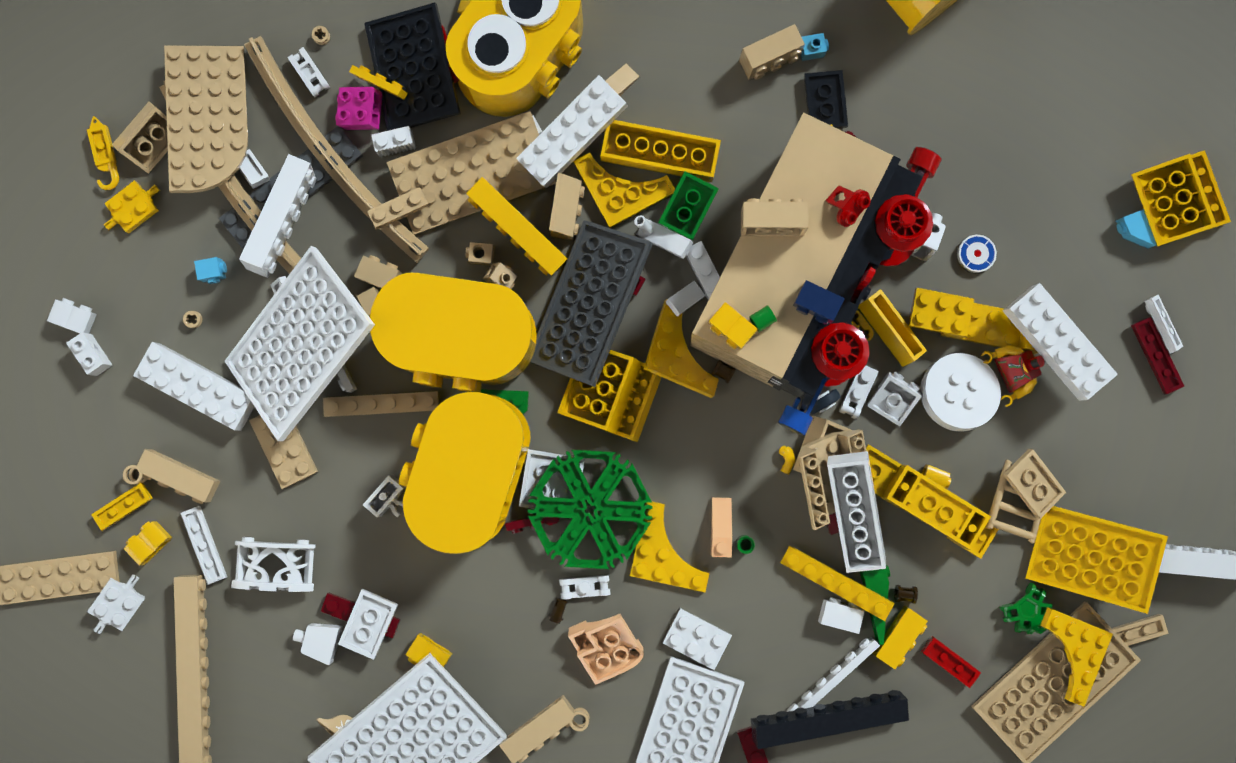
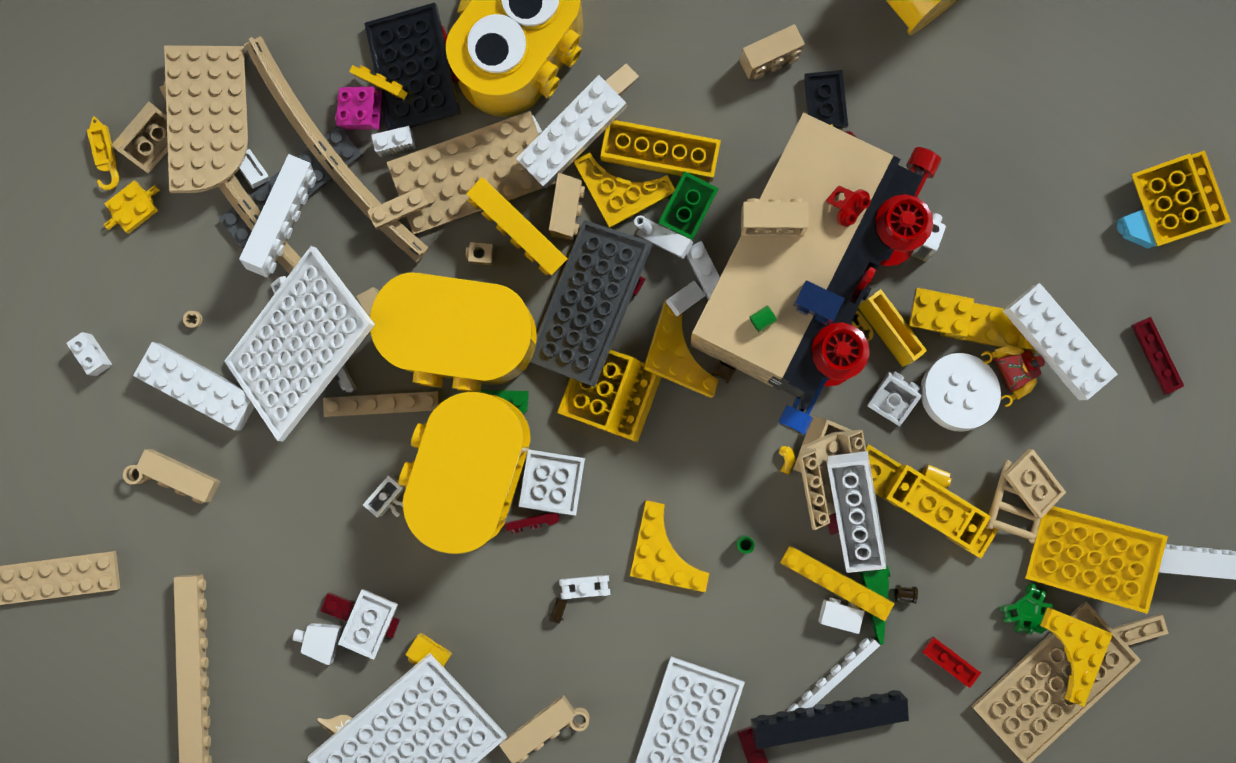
(72, 317): white brick -> none
(116, 604): white plate -> none
(122, 506): yellow plate -> none
(147, 542): yellow brick -> none
(203, 545): white tile -> none
(210, 270): medium azure brick -> none
(247, 579): white fence -> none
(287, 458): tan plate -> none
(308, 72): white plate -> none
(316, 30): tan bush -> none
(374, 272): tan brick -> none
(500, 275): tan brick -> none
(606, 647): light nougat slope -> none
(607, 508): green plate -> none
(697, 639): white plate -> none
(721, 527): light nougat slope -> none
(732, 326): yellow brick -> none
(815, 47): medium azure brick -> none
(825, 401): black wheel -> none
(858, 392): white plate -> none
(901, 637): yellow brick -> none
(976, 253): tile -> none
(1163, 323): white plate -> none

